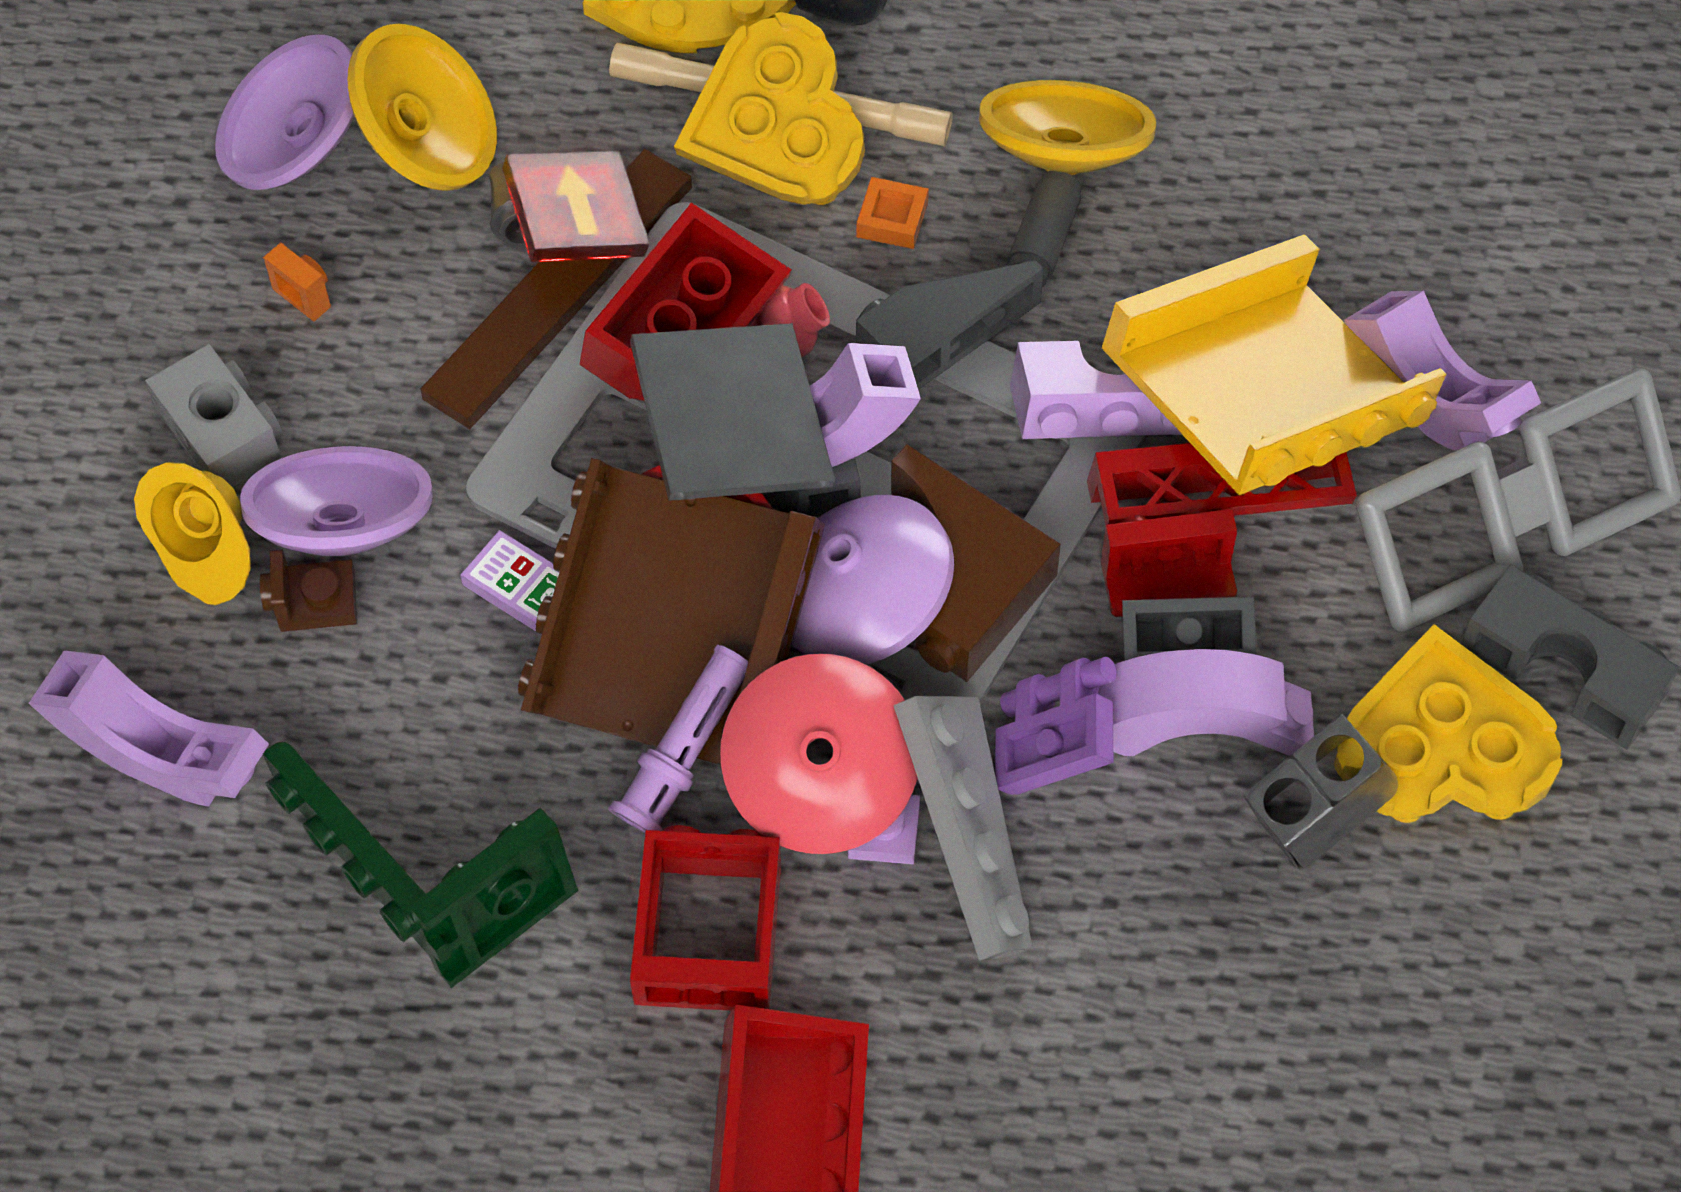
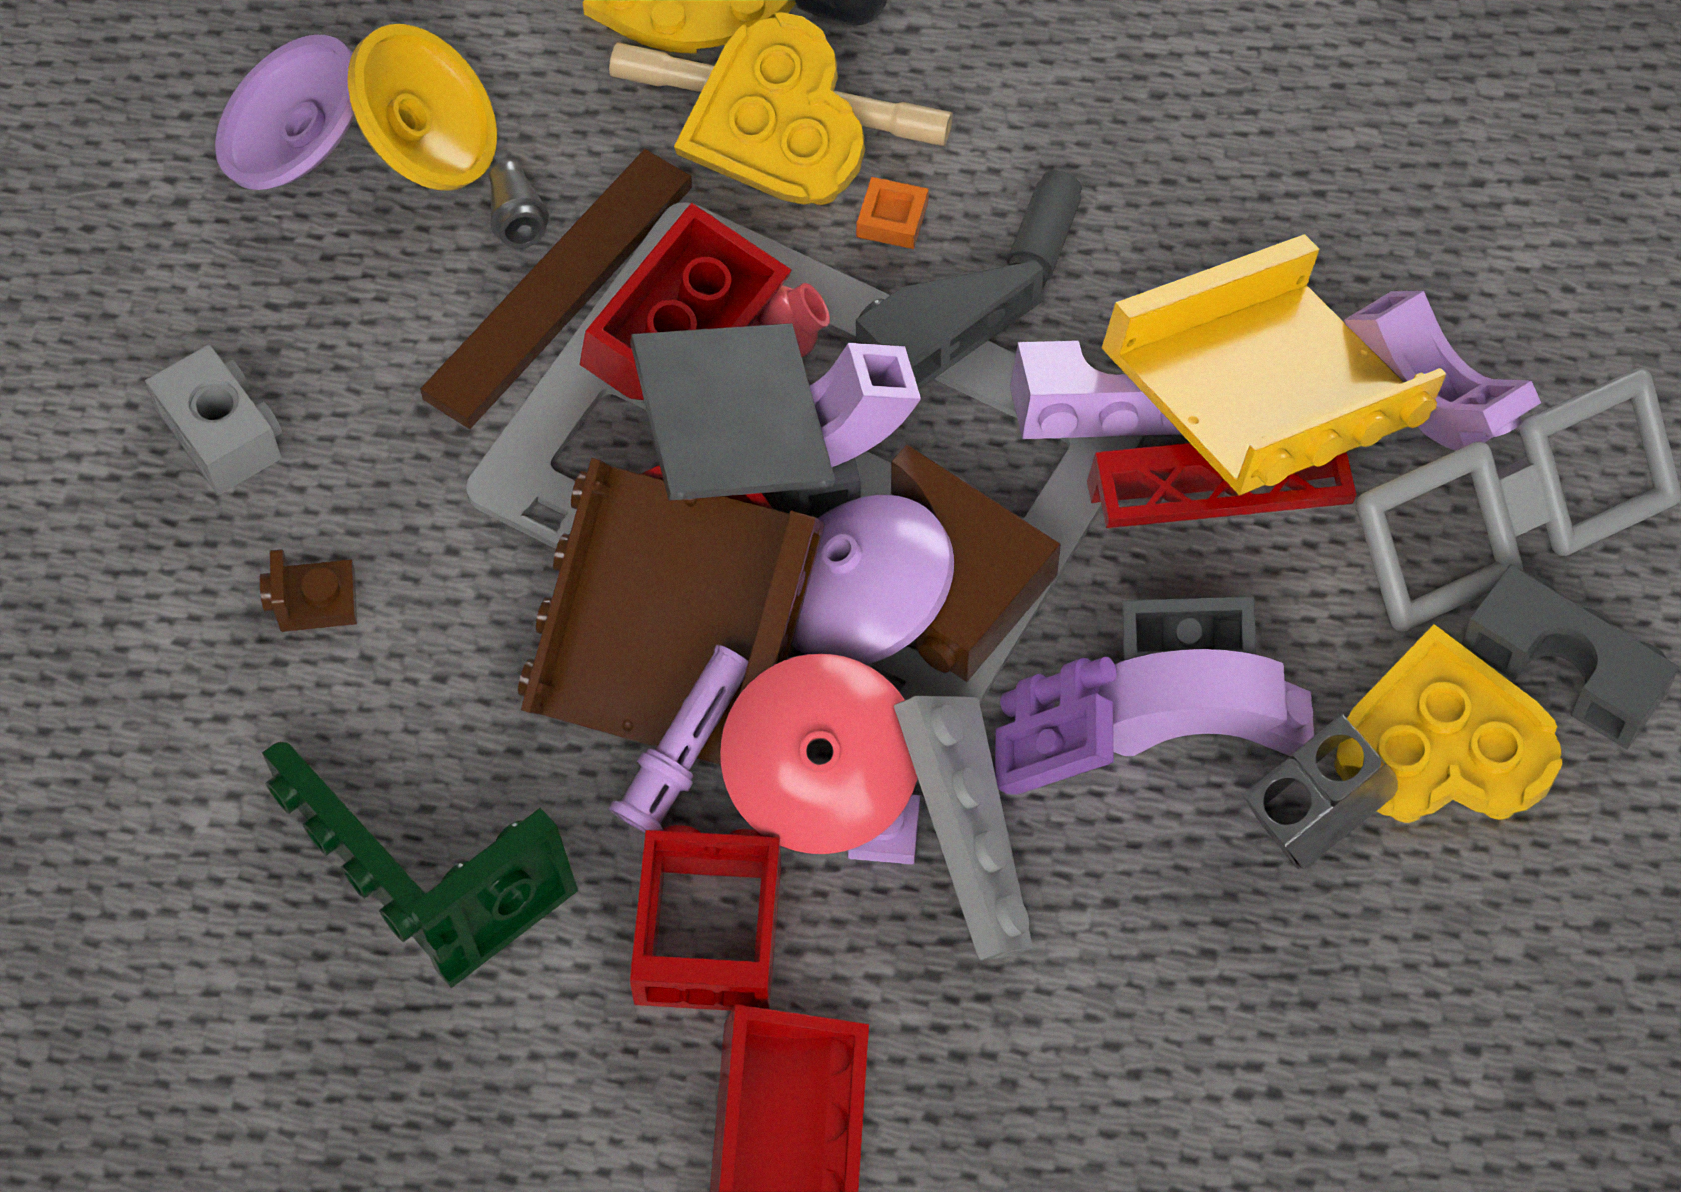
(143, 737): lavender arch -> none
(195, 530): yellow piece -> none
(298, 280): orange plate -> none
(336, 499): lavender dish -> none
(511, 578): tile -> none
(575, 206): clear red tile -> none
(1067, 124): yellow dish -> none
(1169, 557): red bracket -> none

